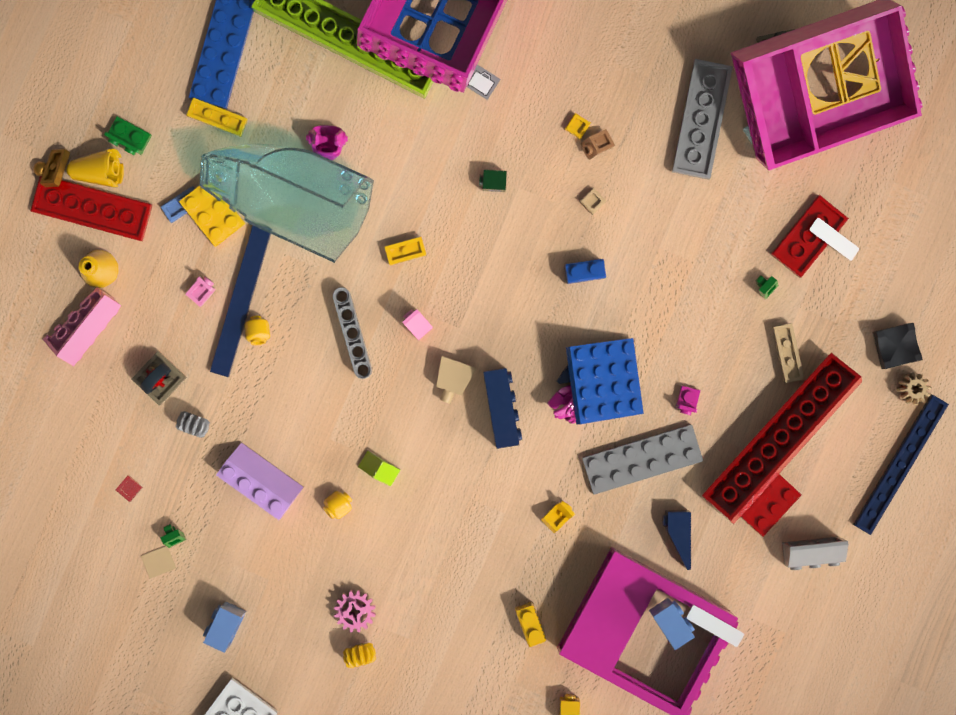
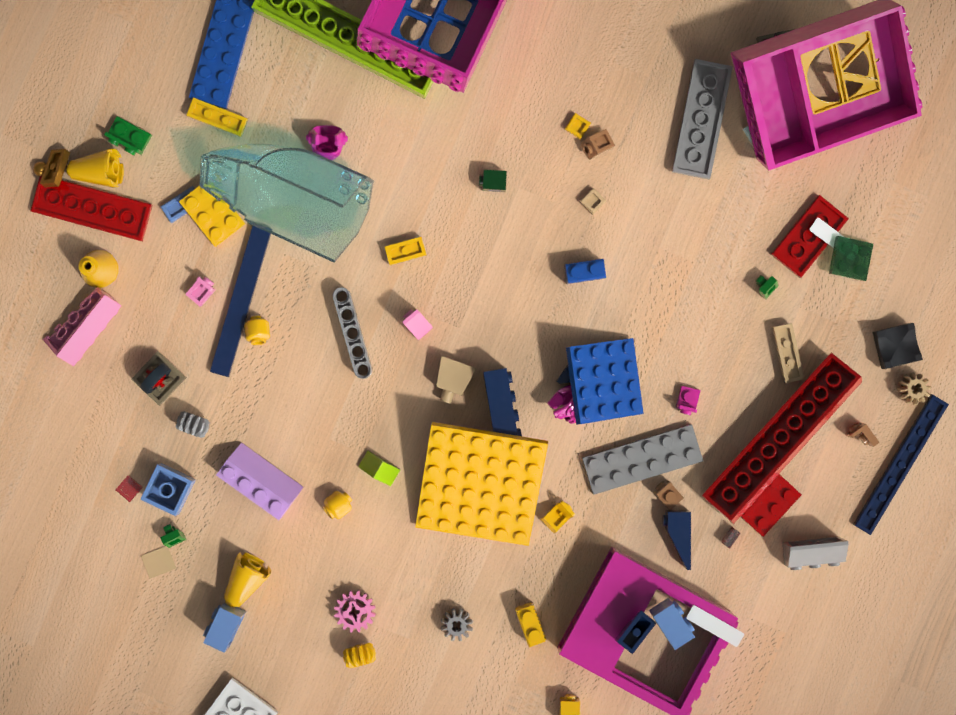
(168, 489): none -> medium blue brick
(245, 579): none -> yellow cone
(464, 625): none -> light grey gear
(481, 483): none -> yellow plate
(483, 82): sticker -> none
(635, 631): none -> dark blue slope
(668, 494): none -> medium nougat bracket
(730, 537): none -> clear tile
(851, 258): none -> clear green plate
(866, 436): none -> medium nougat bracket

